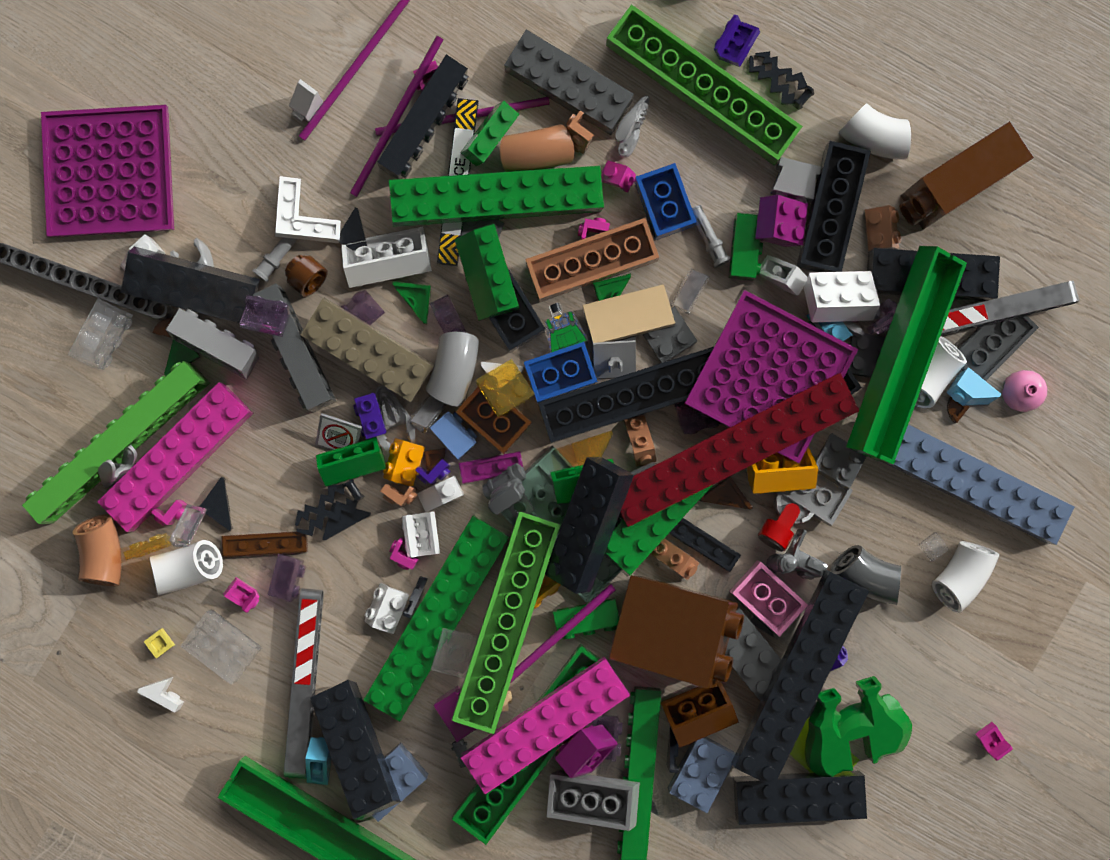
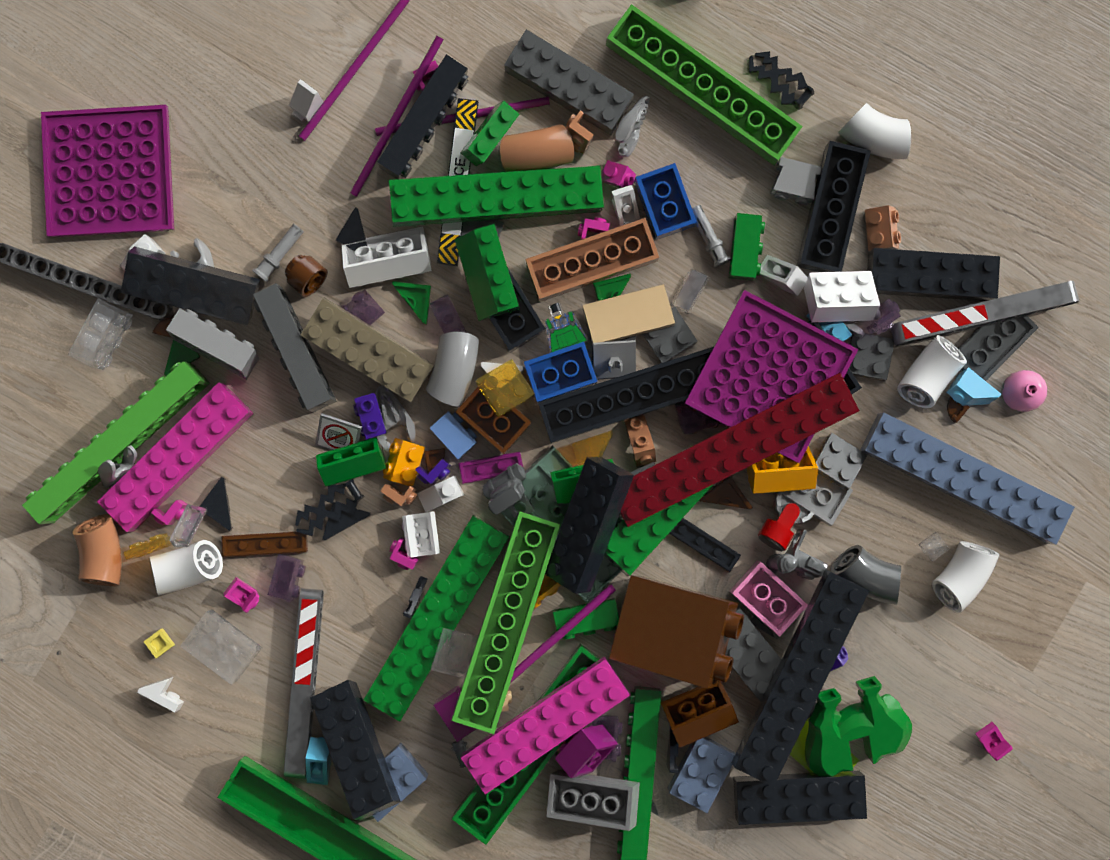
(265, 315): clear purple bracket -> none
(298, 227): white plate -> none
(386, 608): white bracket -> none
(427, 413): flat silver slope -> none
(625, 205): none -> white slope
(675, 559): nougat bracket -> none
(736, 41): dark purple bracket -> none
(781, 221): magenta brick -> none
(906, 354): green piece -> none
(964, 176): reddish brown brick -> none

